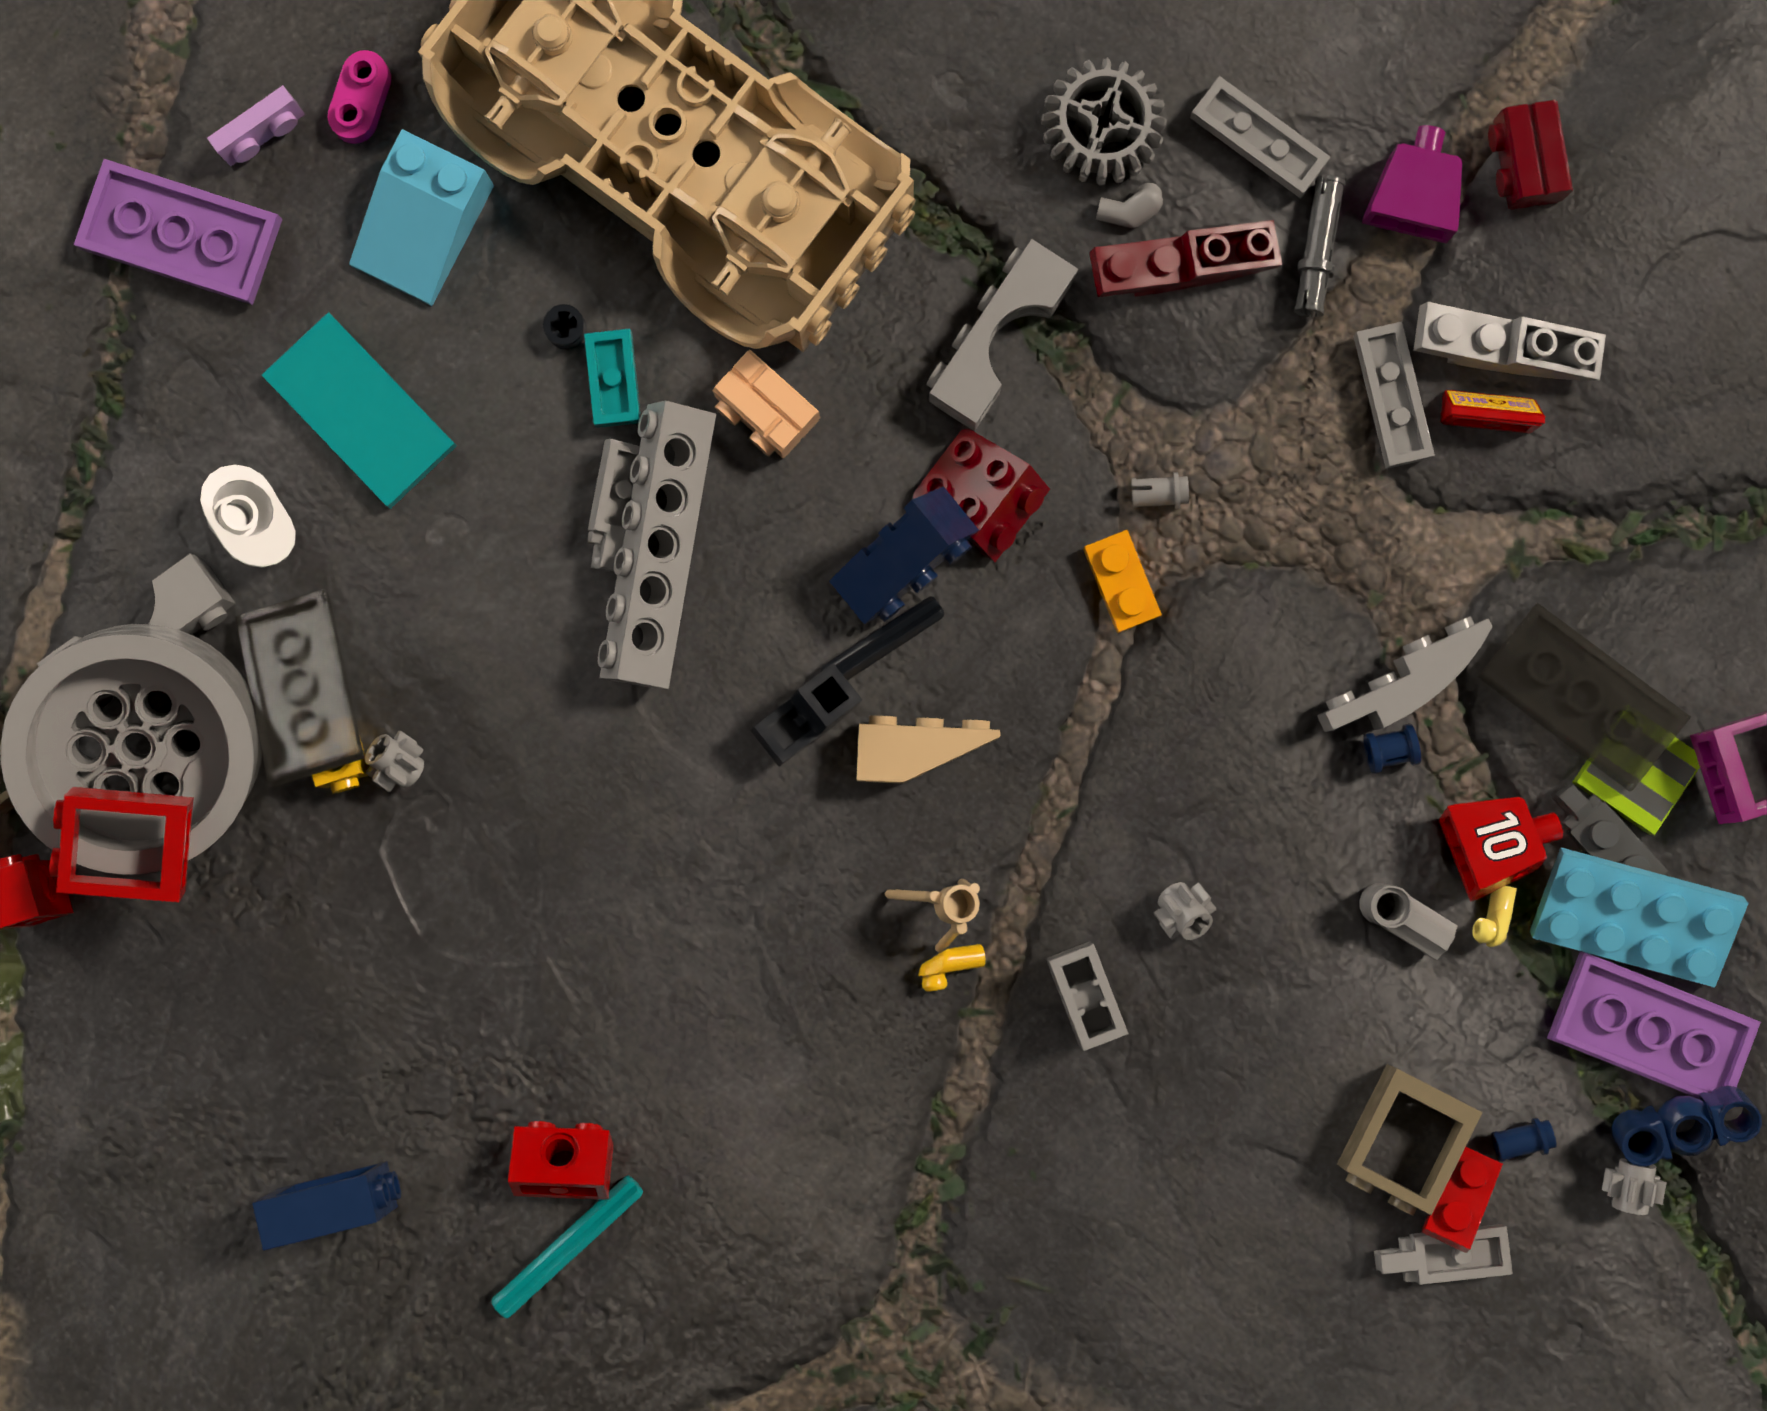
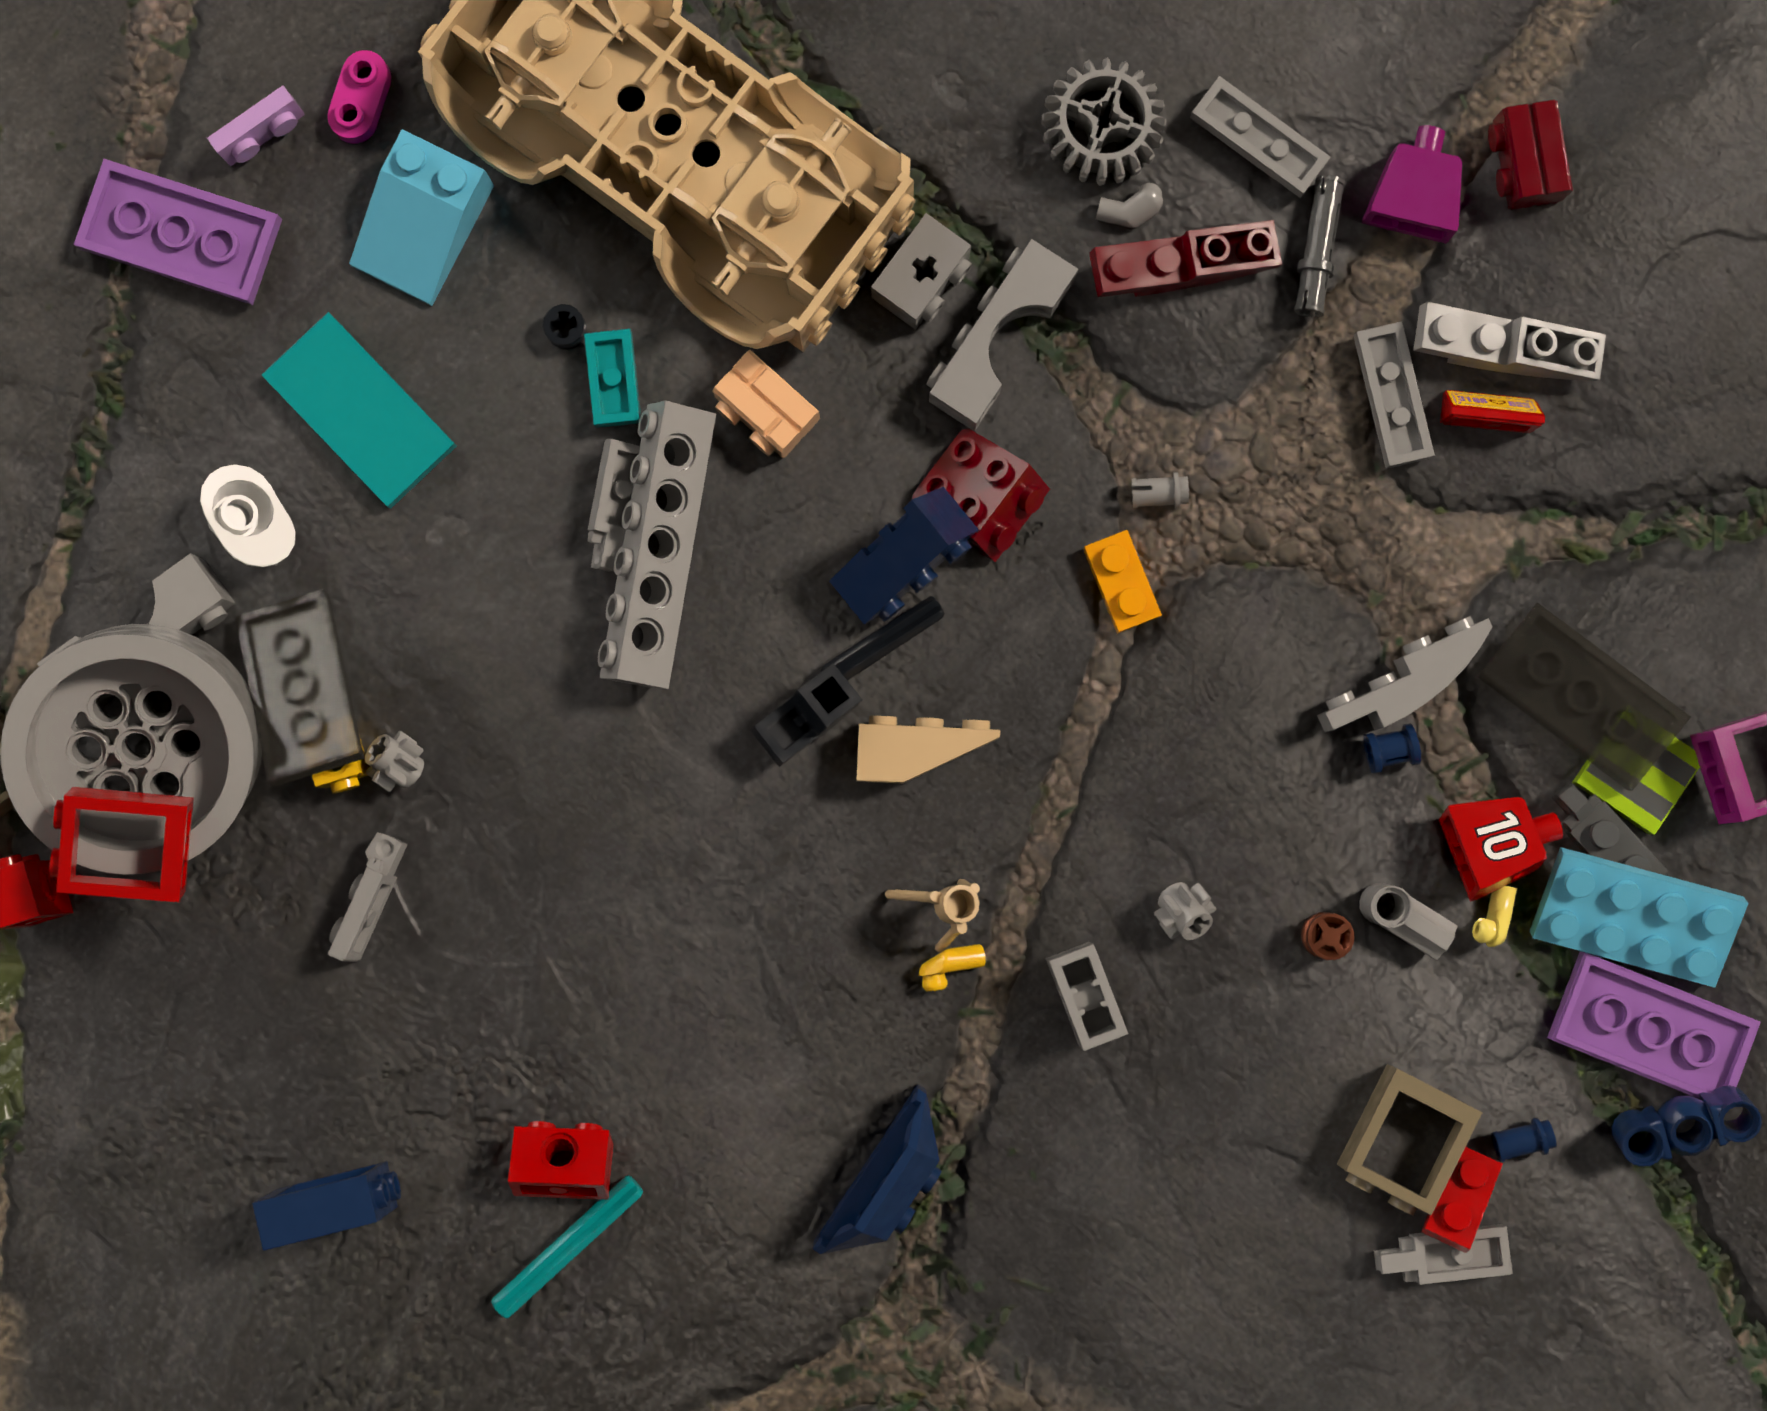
(368, 899): none -> light grey hinge
(887, 1182): none -> dark blue wedge
(925, 247): none -> light grey brick
(1339, 938): none -> copper wheel
(1633, 1187): light grey gear -> none

